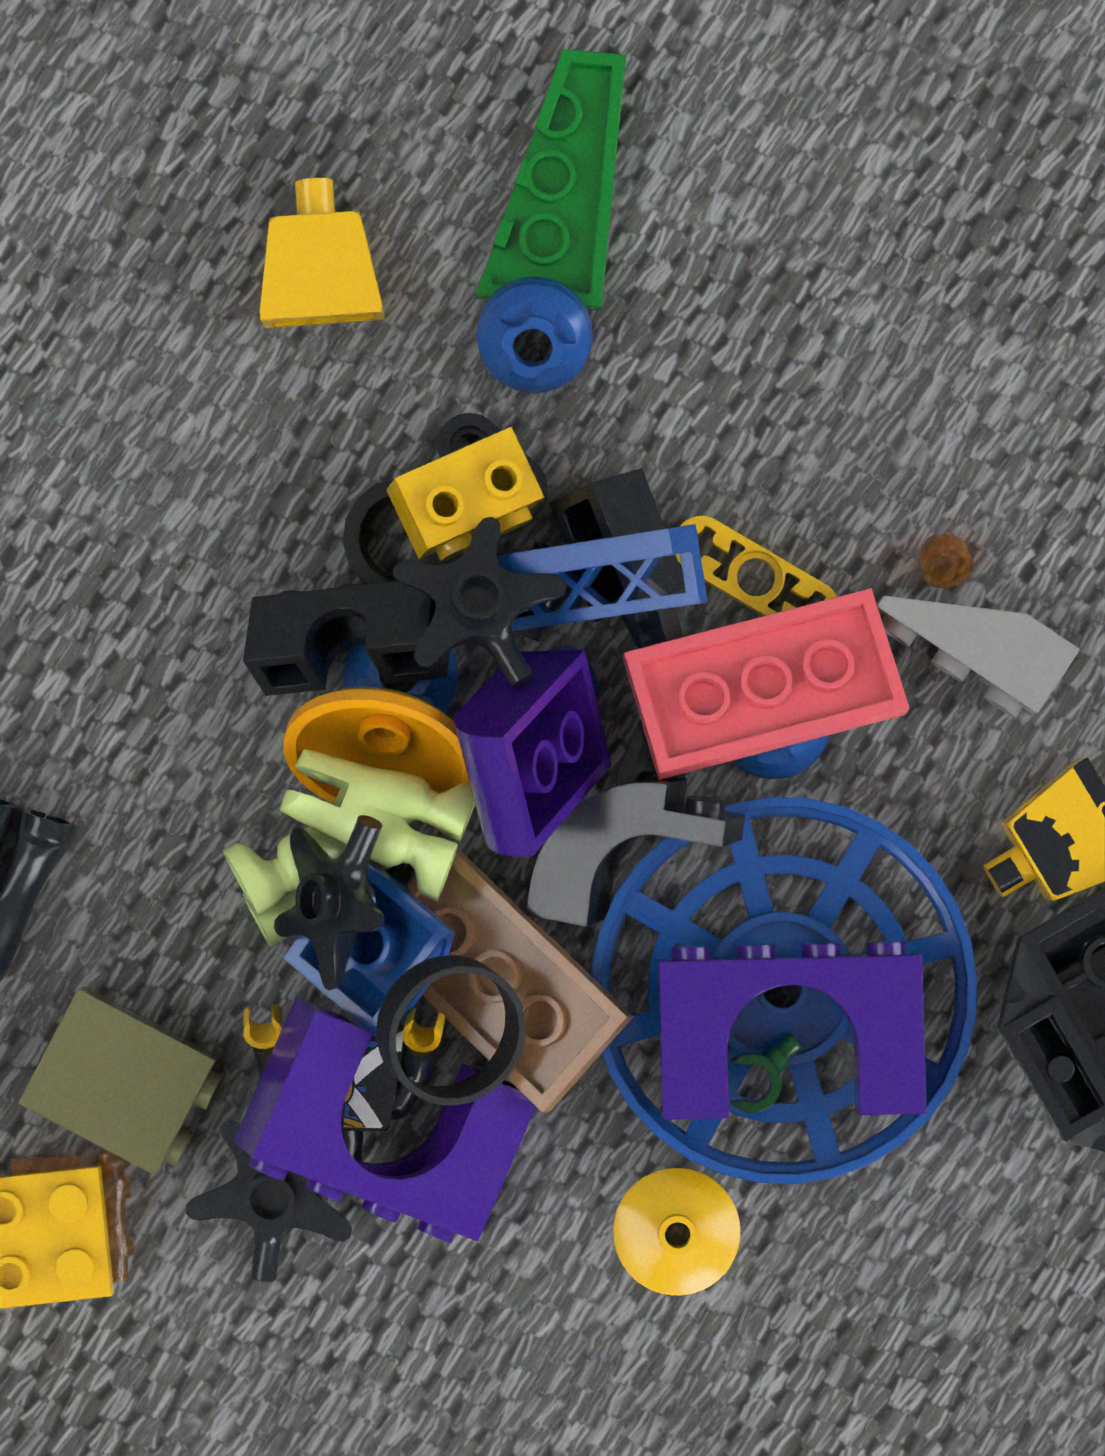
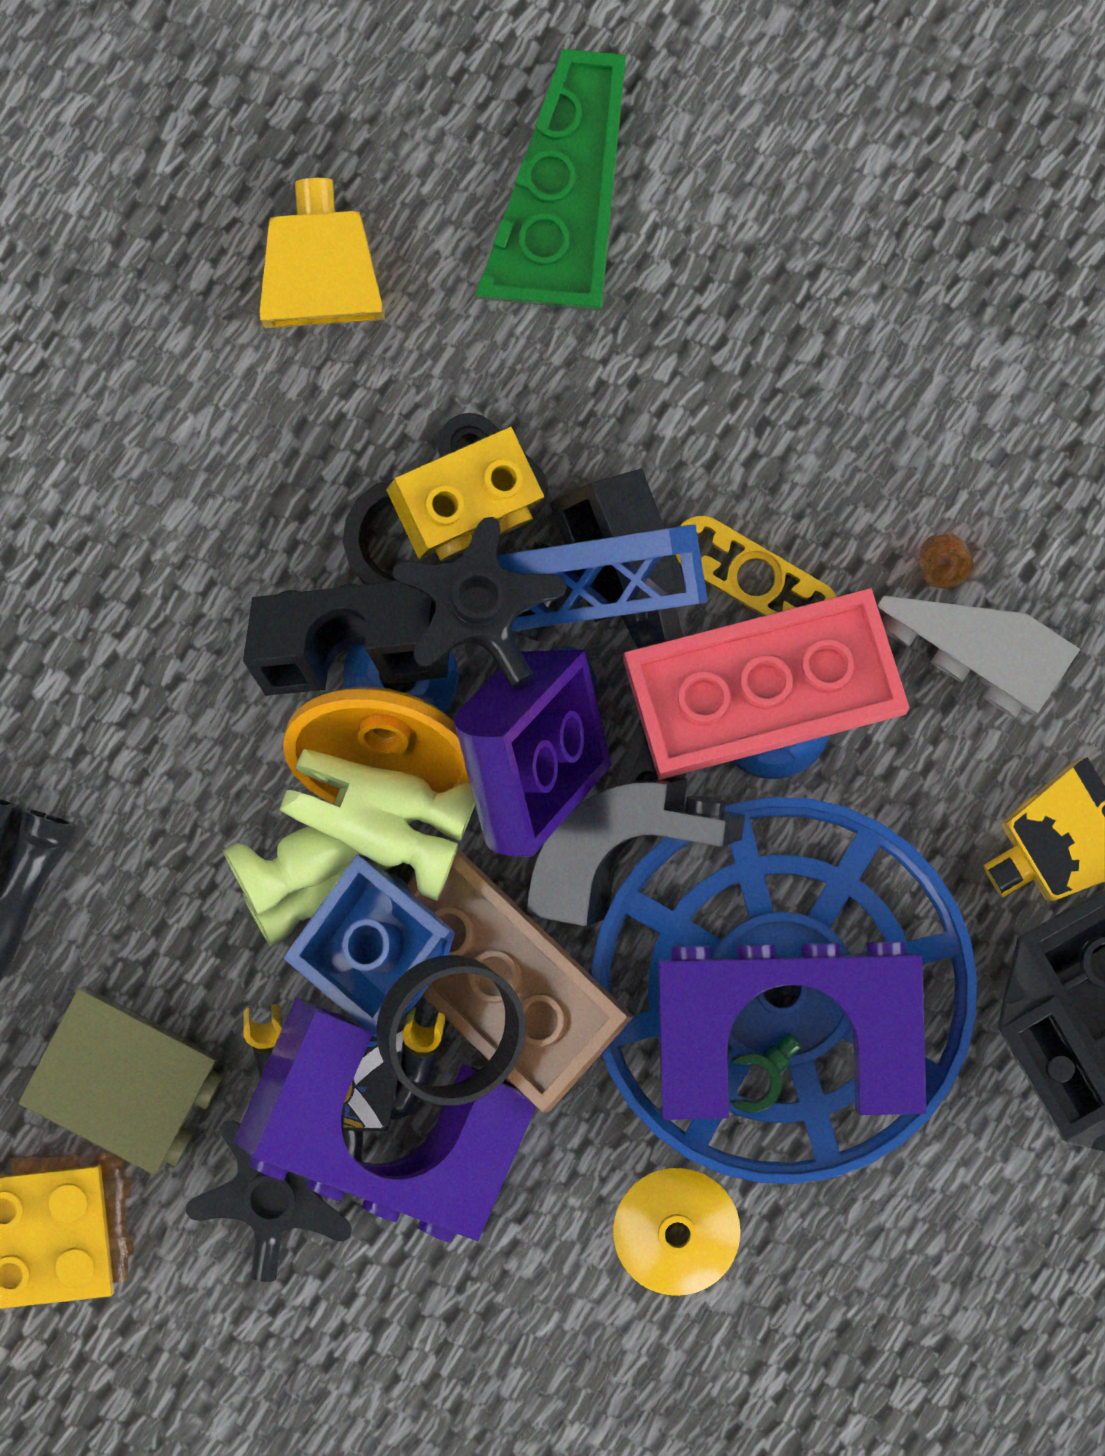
(333, 897): black animal -> none
(534, 305): blue piece -> none

